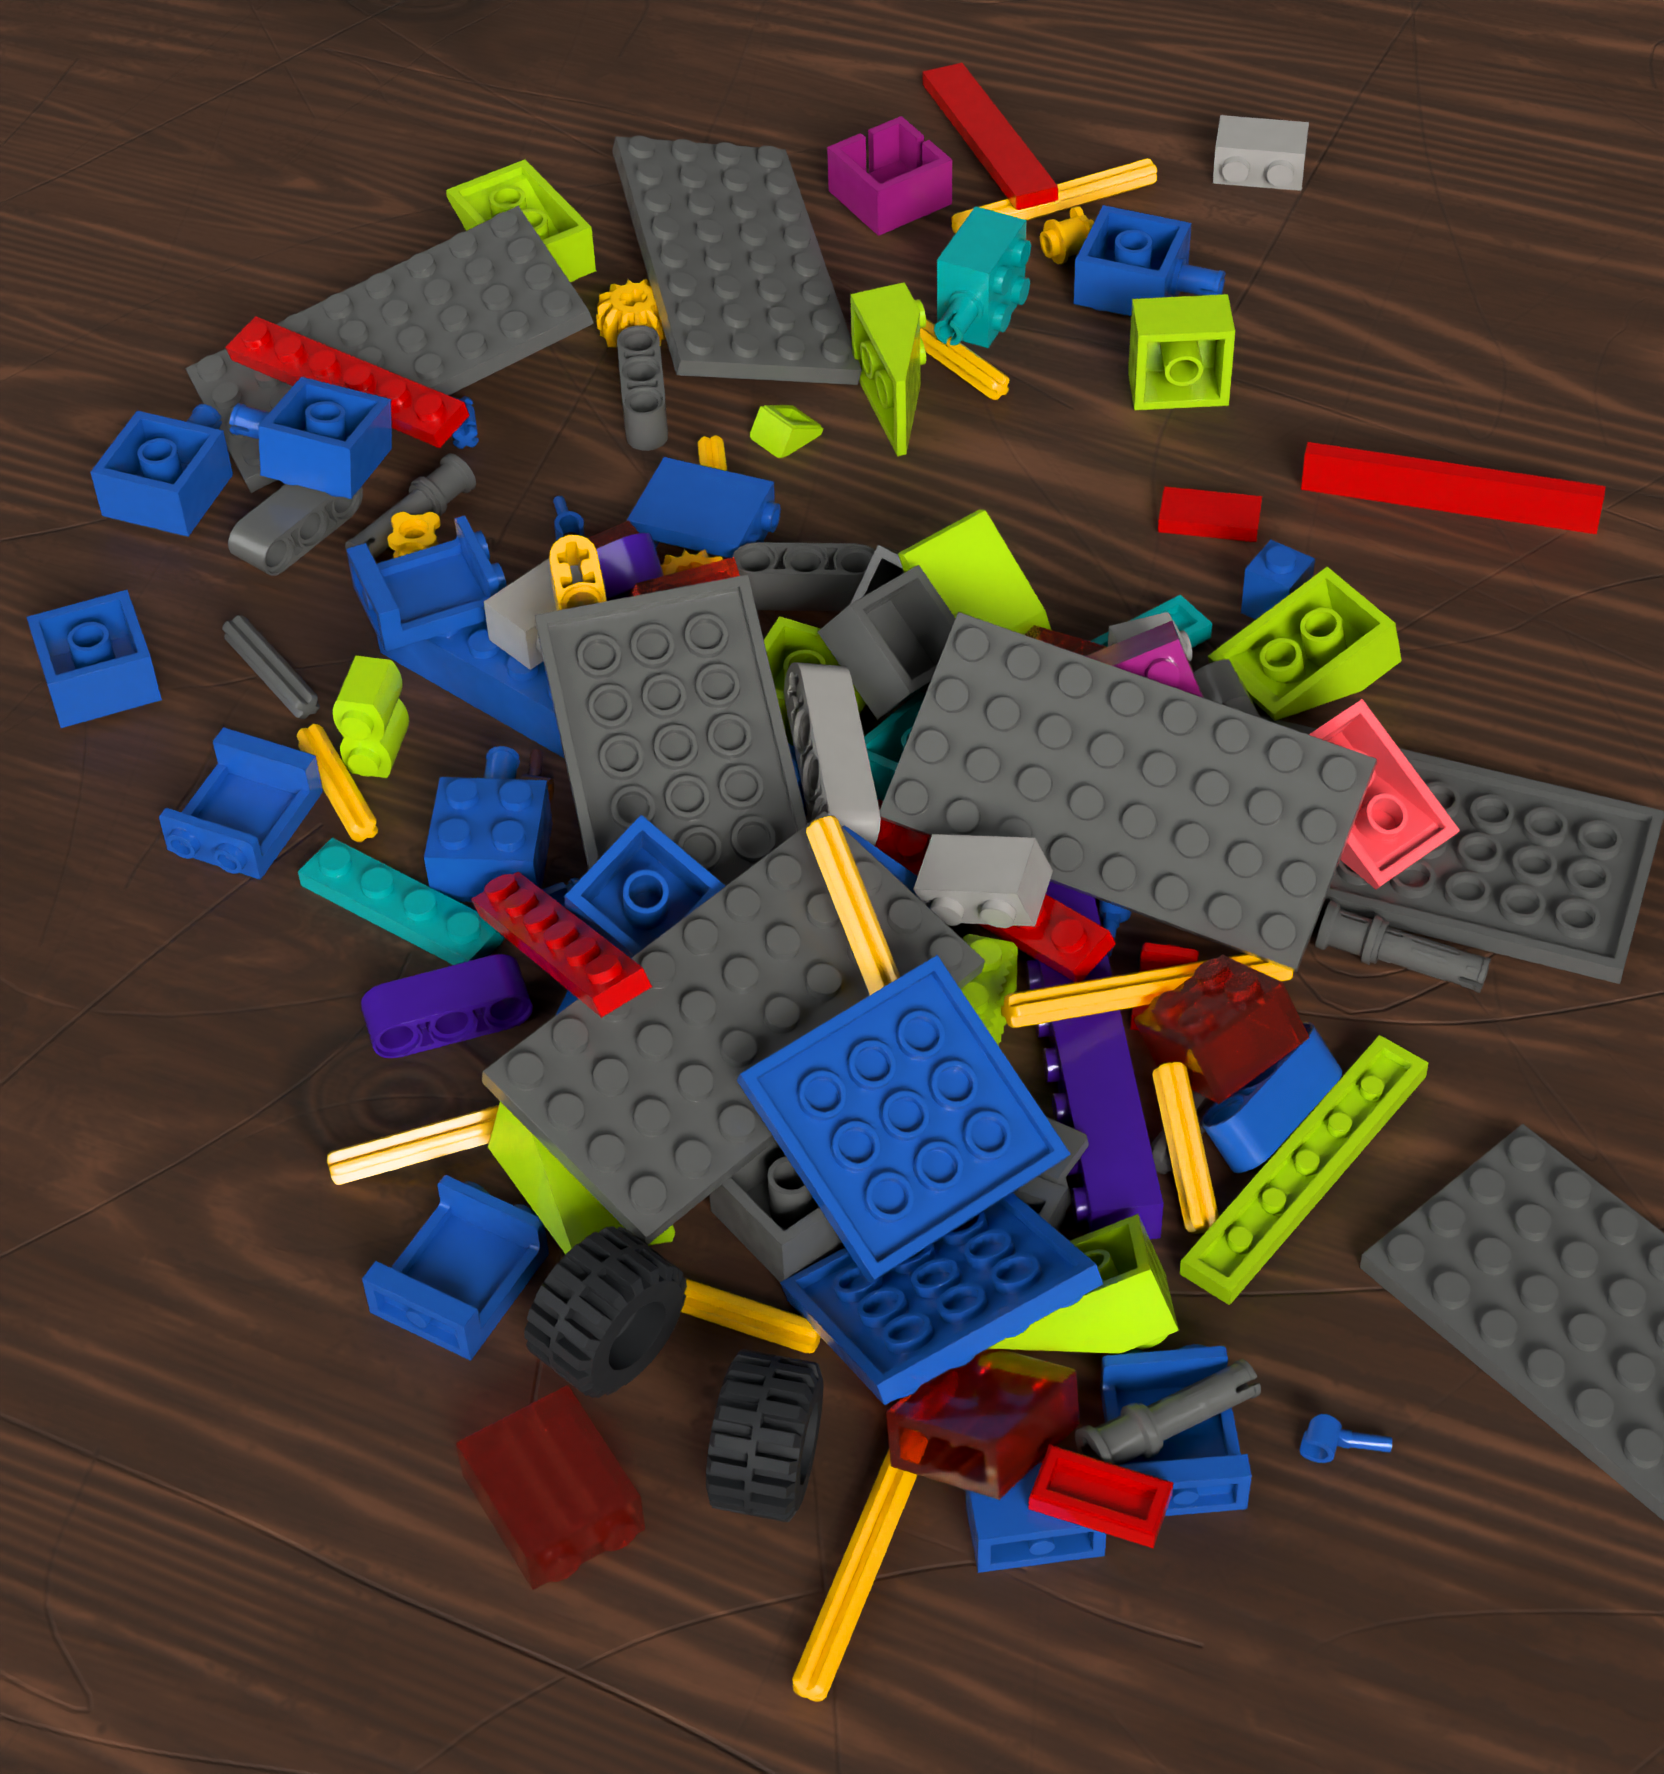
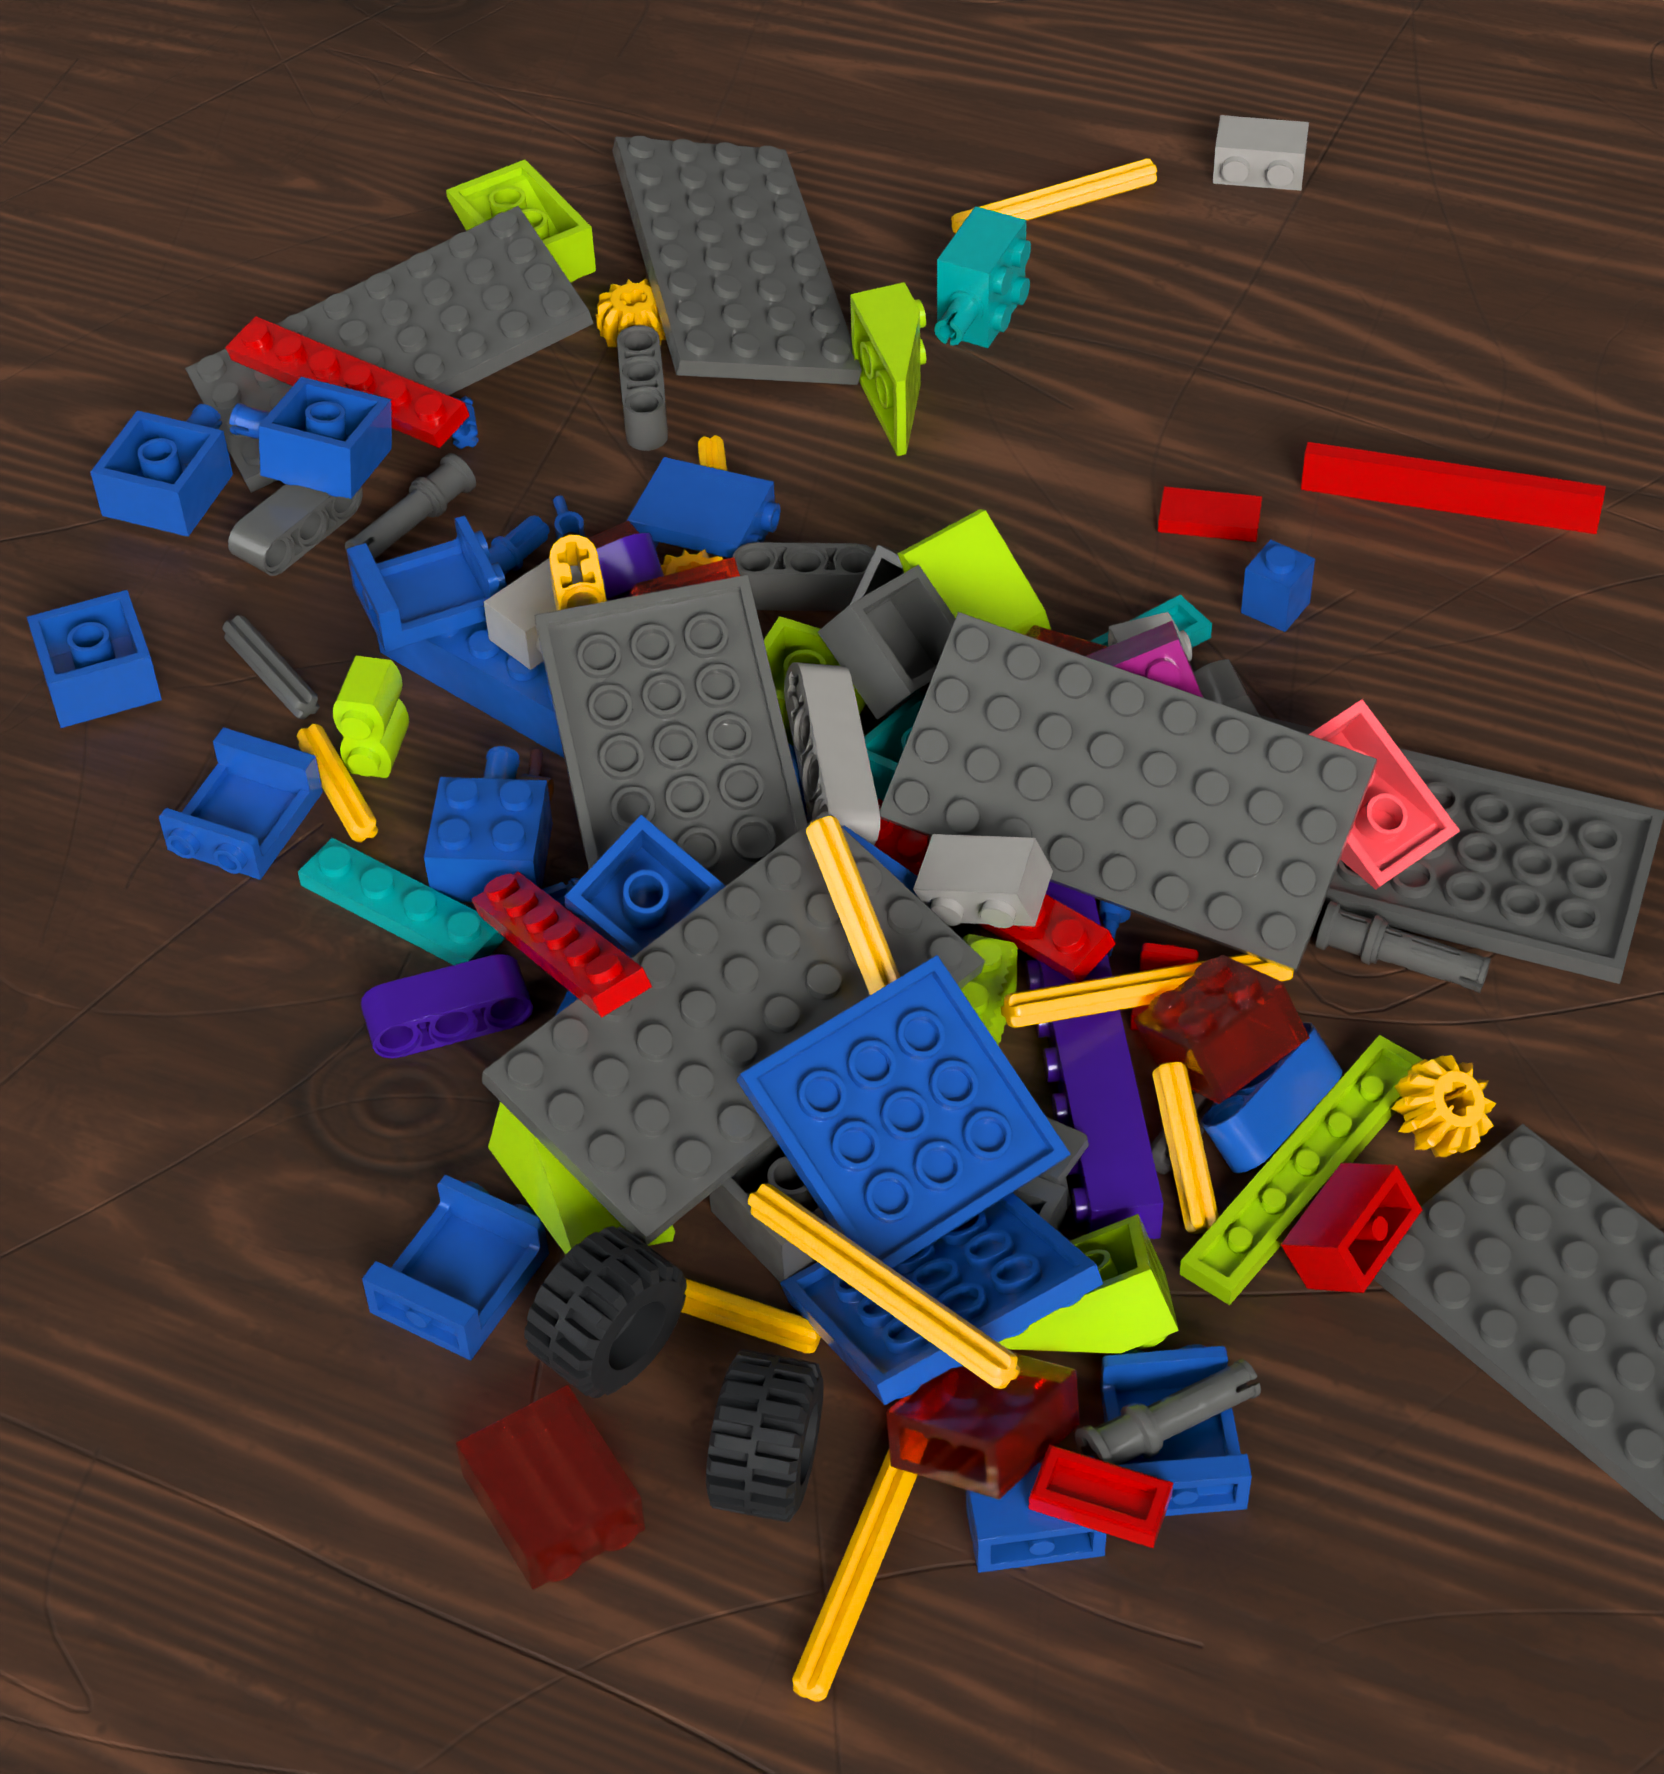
(411, 1146): axle -> none
(413, 532): yellow brick -> none
(518, 544): none -> blue axle
(783, 429): lime slope -> none
(885, 1286): none -> yellow axle
(903, 178): magenta piece -> none
(965, 364): yellow axle -> none
(990, 136): red tile -> none
(1065, 237): yellow brick -> none
(1138, 258): blue brick -> none
(1181, 352): lime brick -> none
(1312, 647): lime slope -> none
(1326, 1434): blue hand -> none
(1352, 1227): none -> red brick
(1443, 1106): none -> yellow gear

